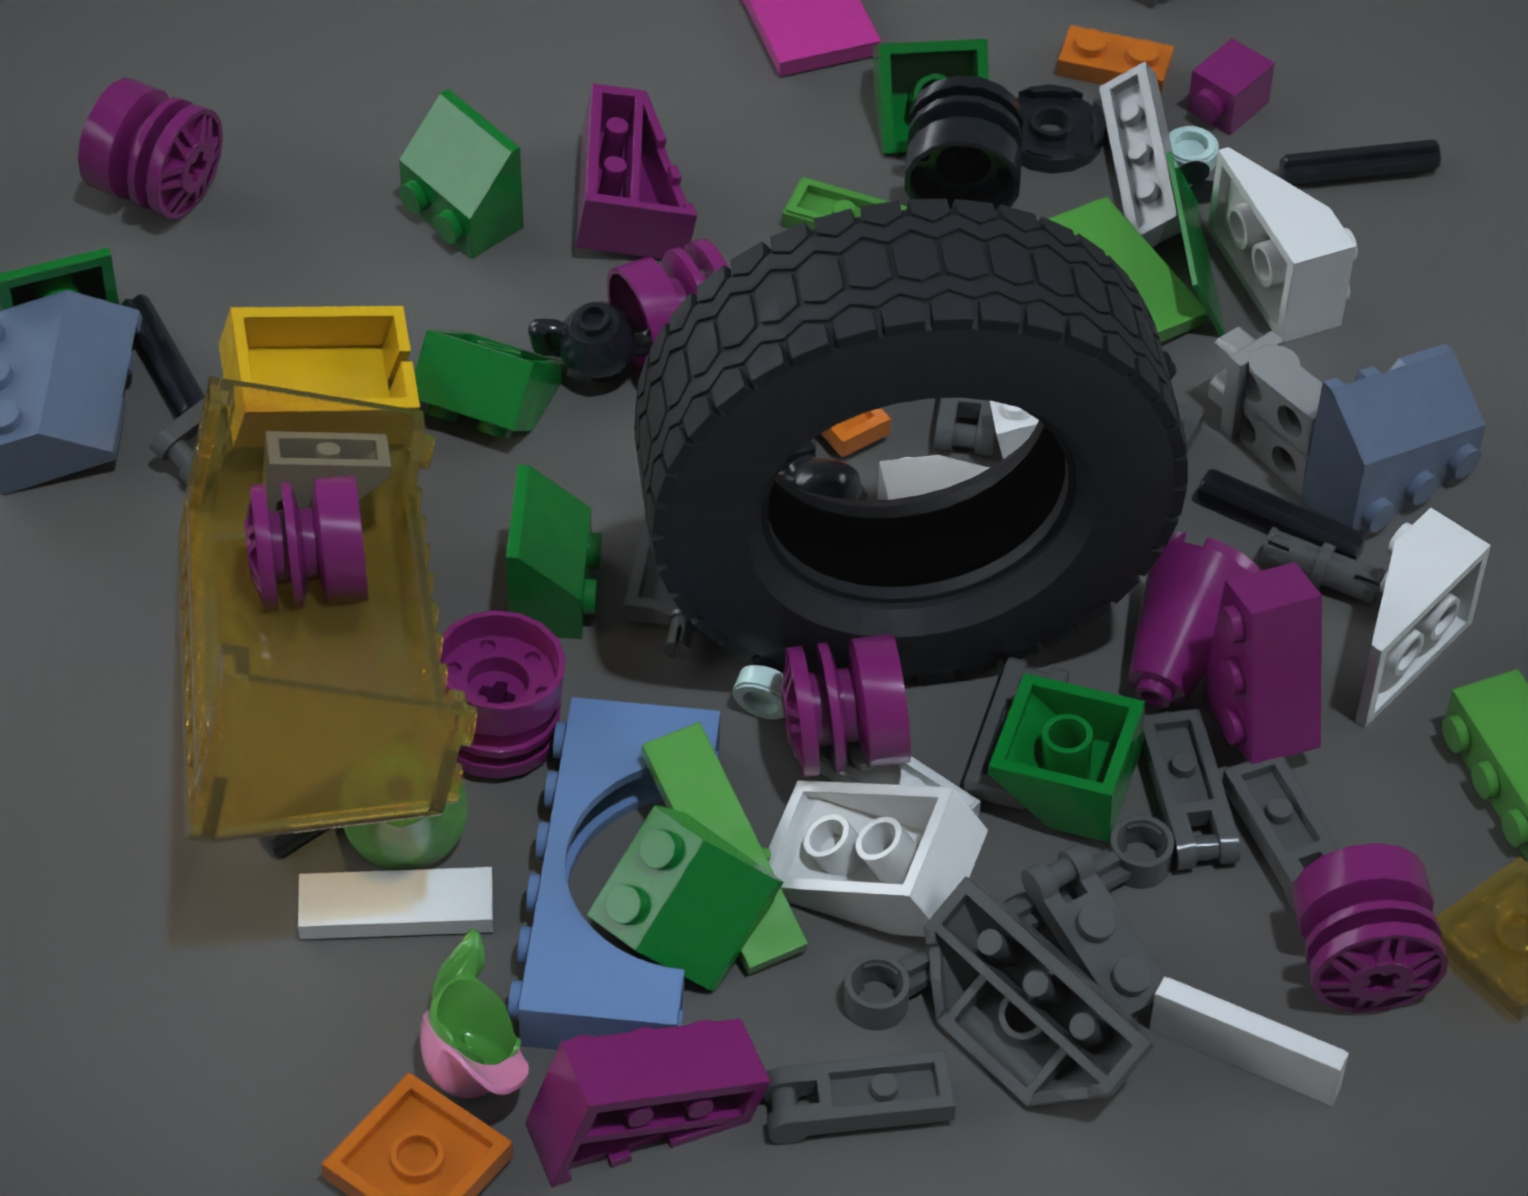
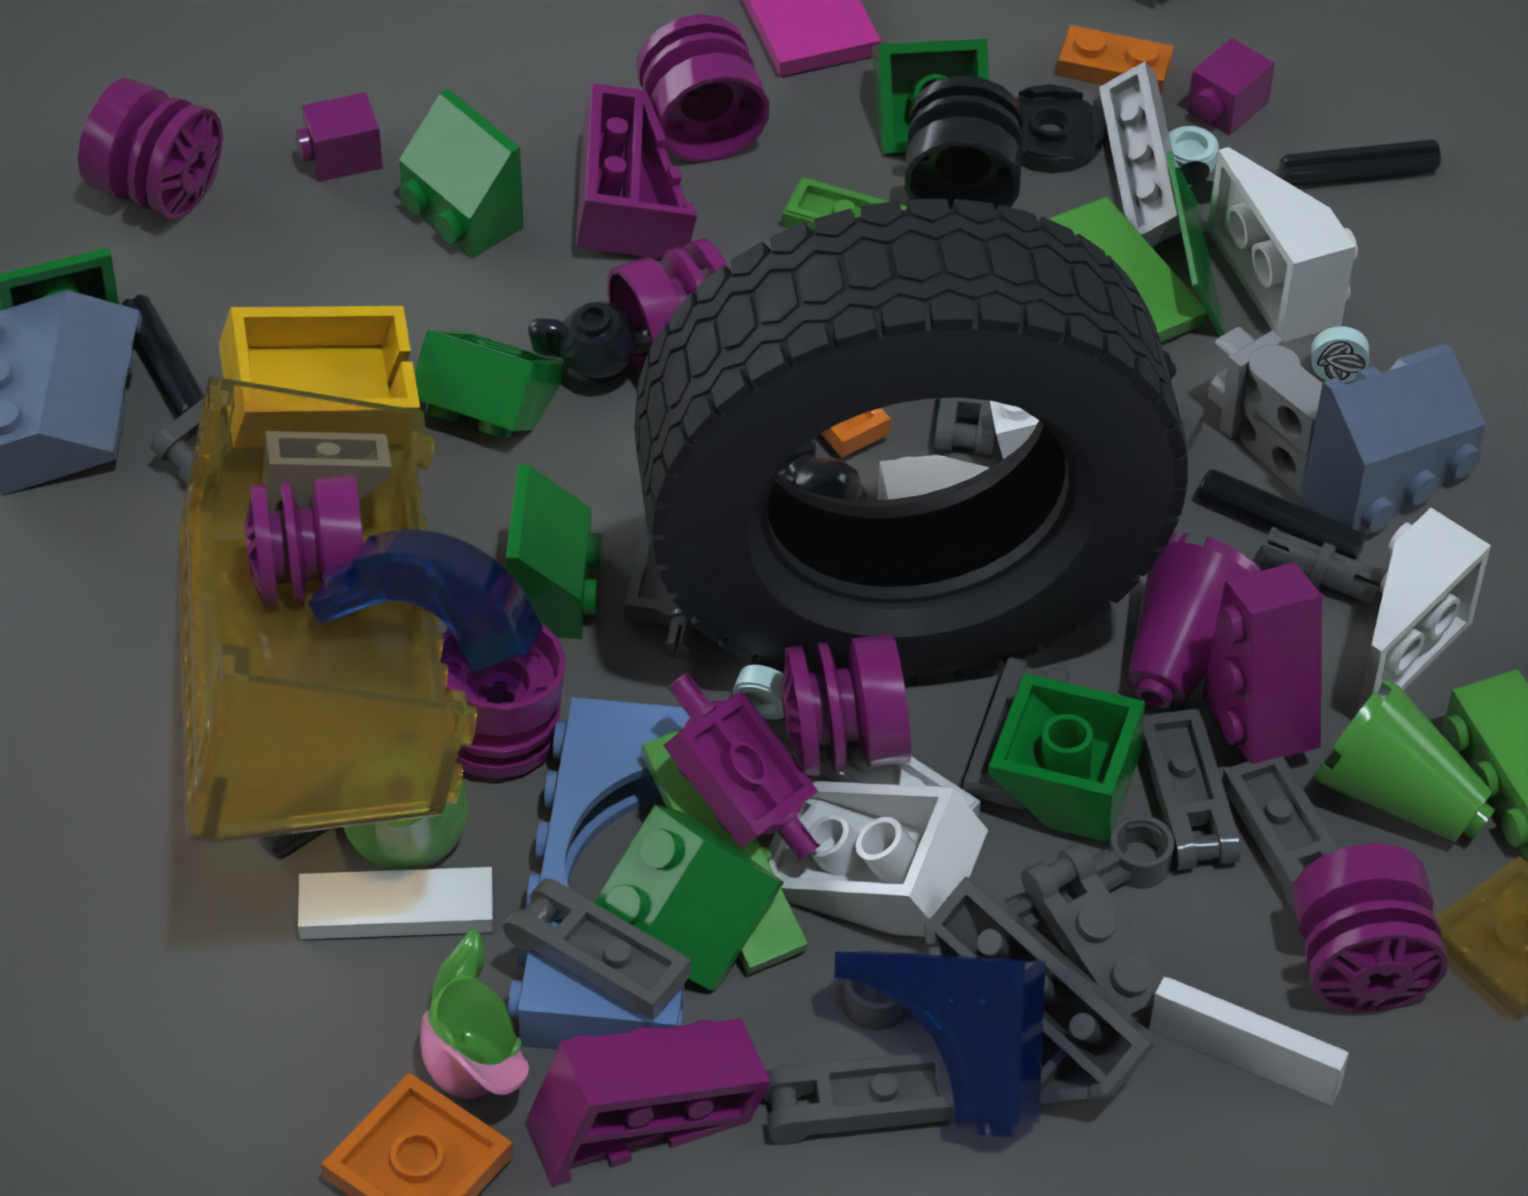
(340, 137): none -> magenta brick
(444, 576): none -> clear blue arch
(599, 947): none -> dark grey plate
(703, 88): none -> magenta wheel
(740, 768): none -> magenta plate
(982, 1021): none -> clear blue arch
(1339, 353): none -> tile
(1406, 768): none -> bright green cone

